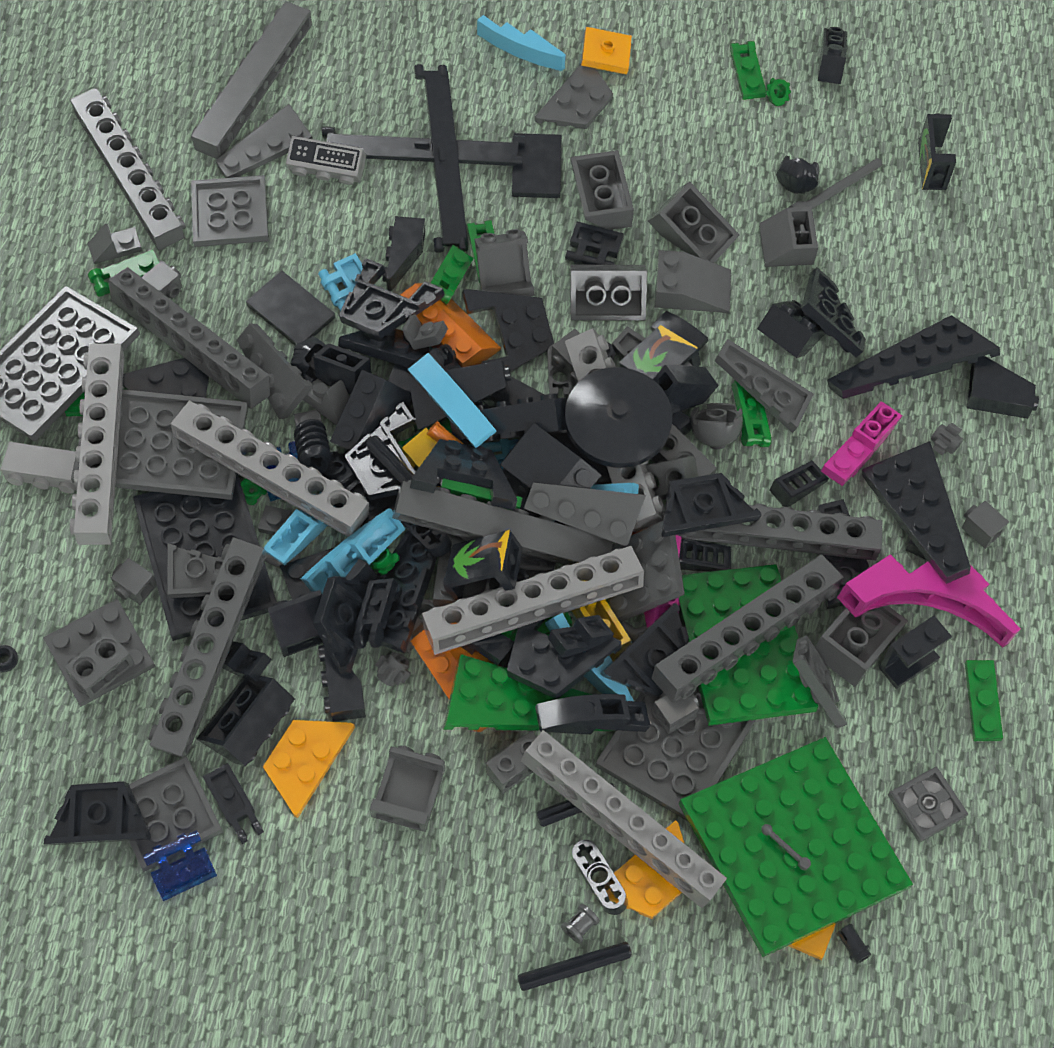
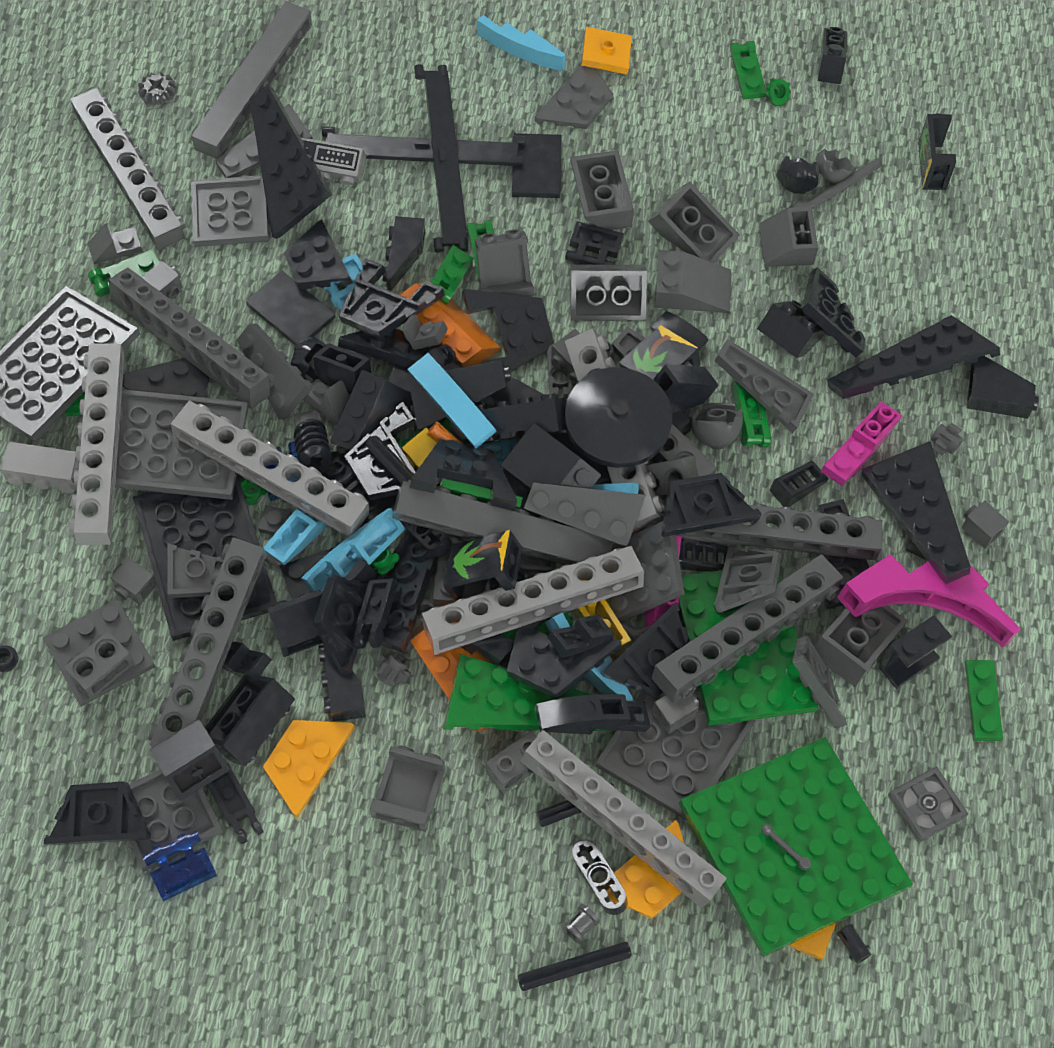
(157, 96): none -> dark grey gear
(189, 760): none -> black slope
(288, 171): none -> black wing
(316, 259): none -> black wing
(747, 576): none -> dark grey wing
(833, 168): none -> dark grey hair

